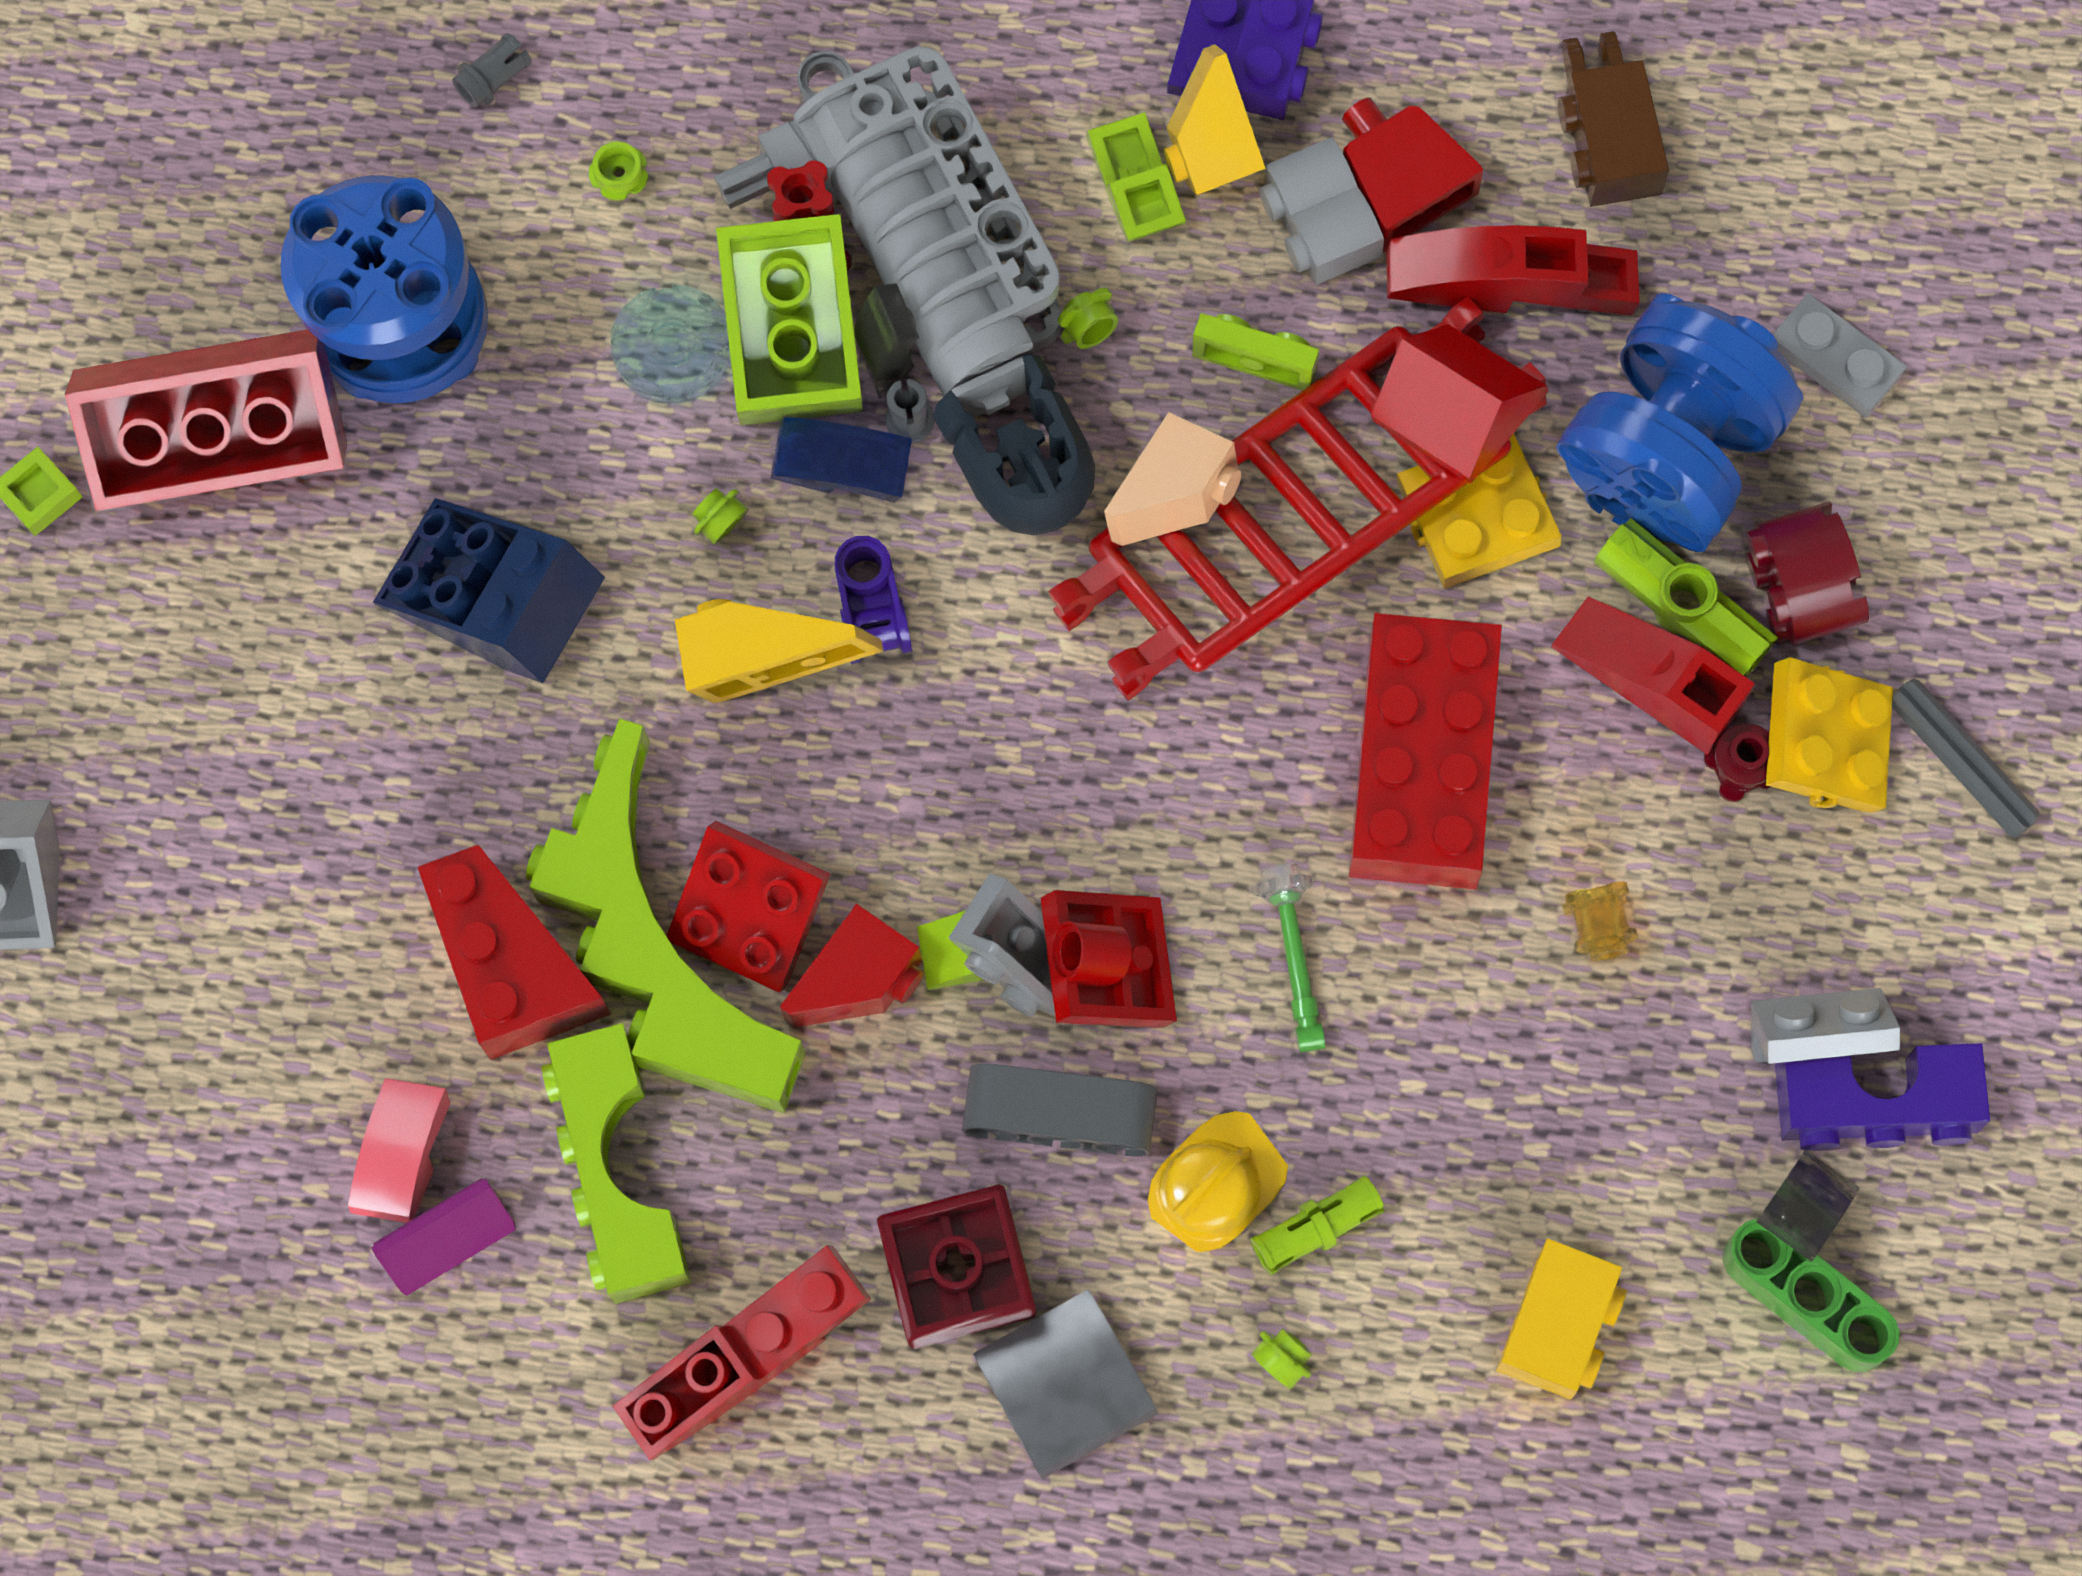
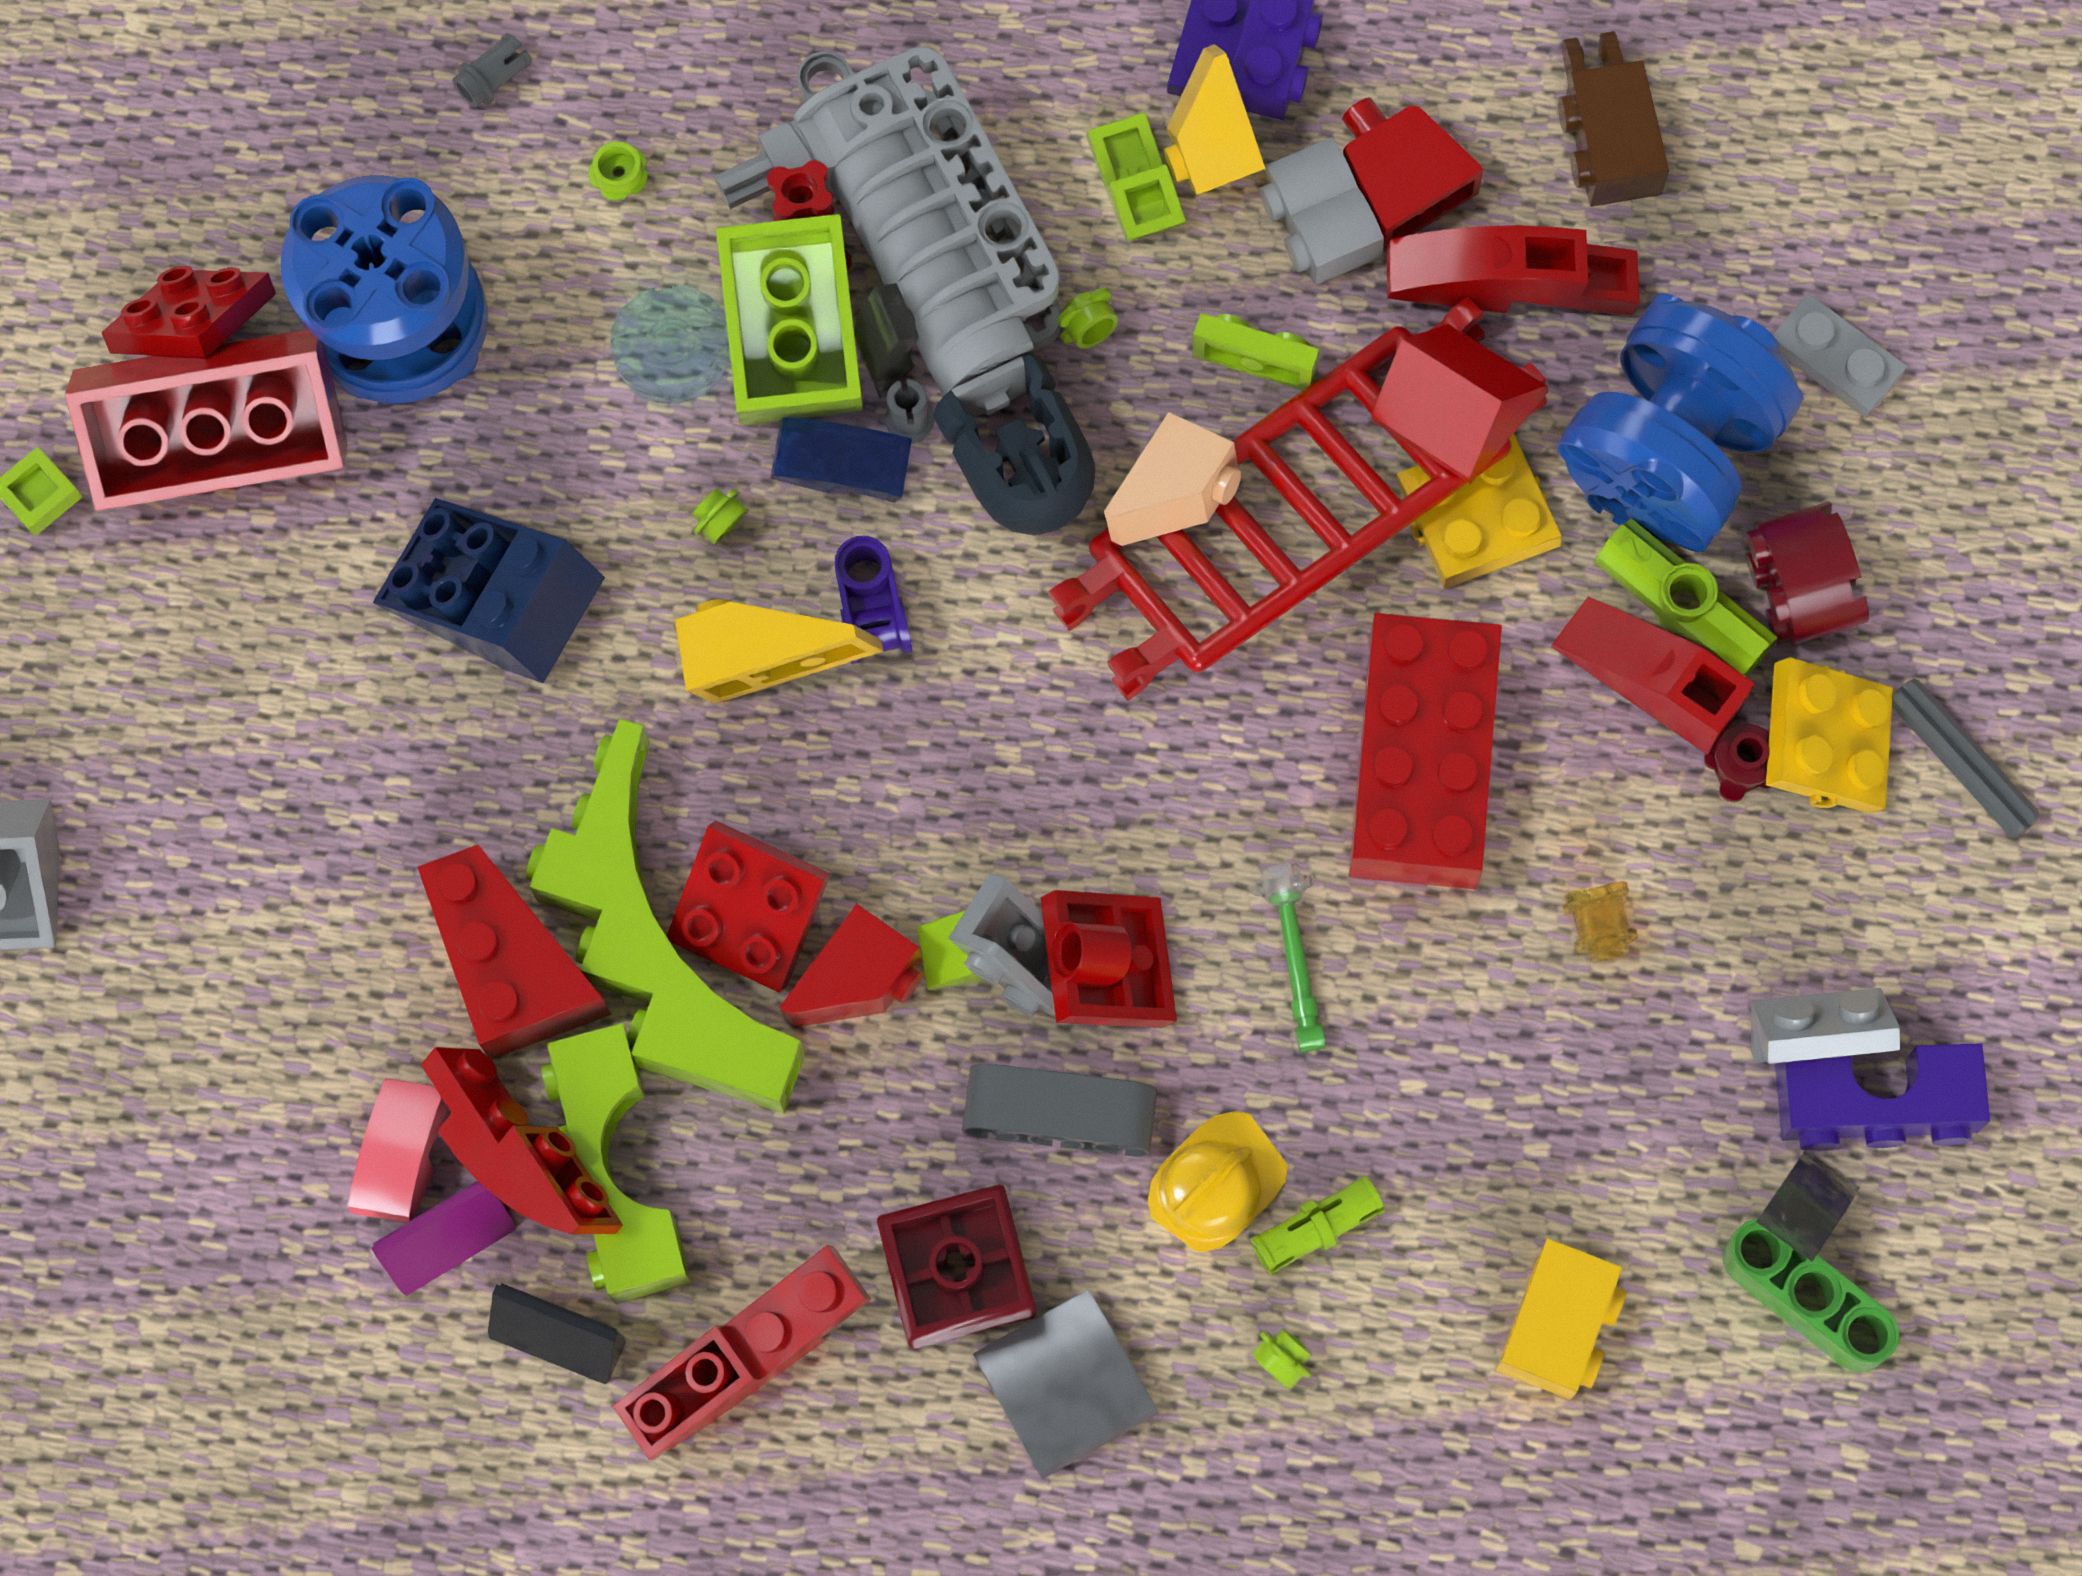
(188, 312): none -> red plate
(517, 1162): none -> red slope
(554, 1333): none -> black slope

